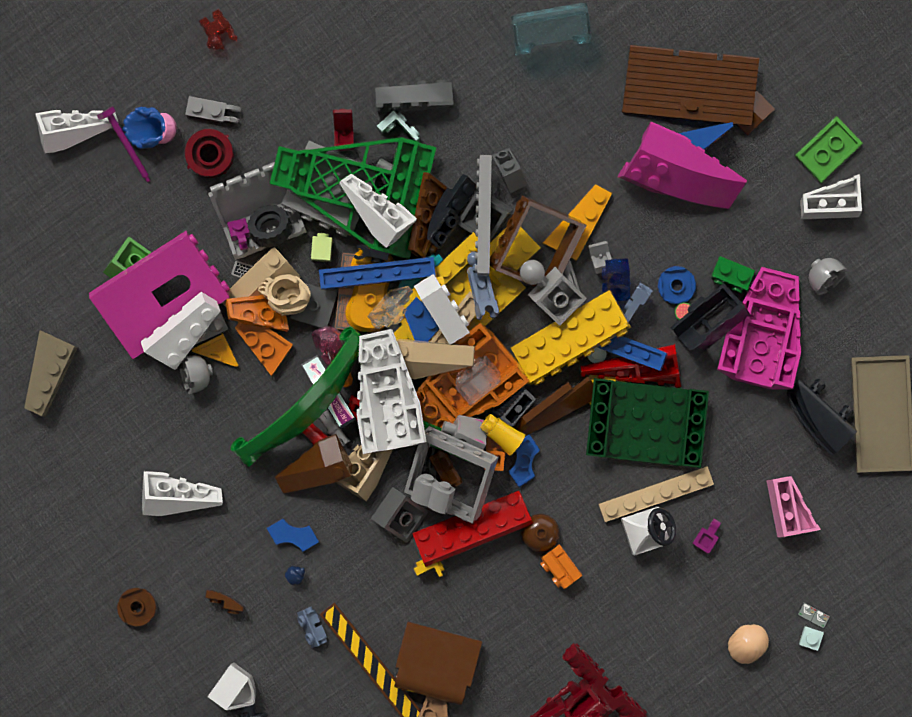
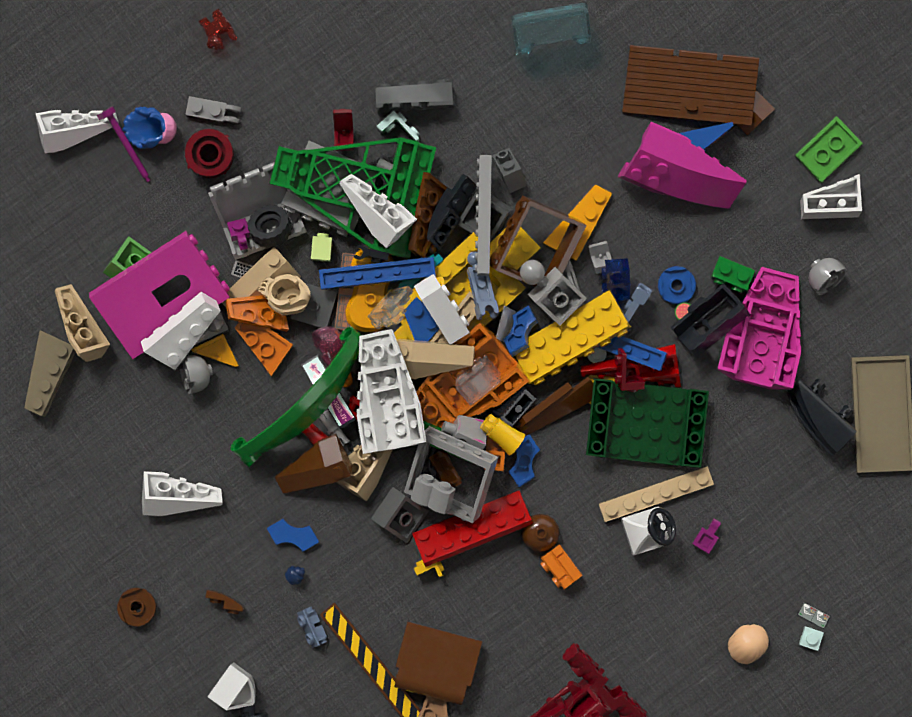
(80, 325): none -> tan wedge
(505, 324): none -> white sticker
(518, 337): none -> blue tile
(628, 383): none -> dark red bracket
(789, 509): bright pink wedge -> none

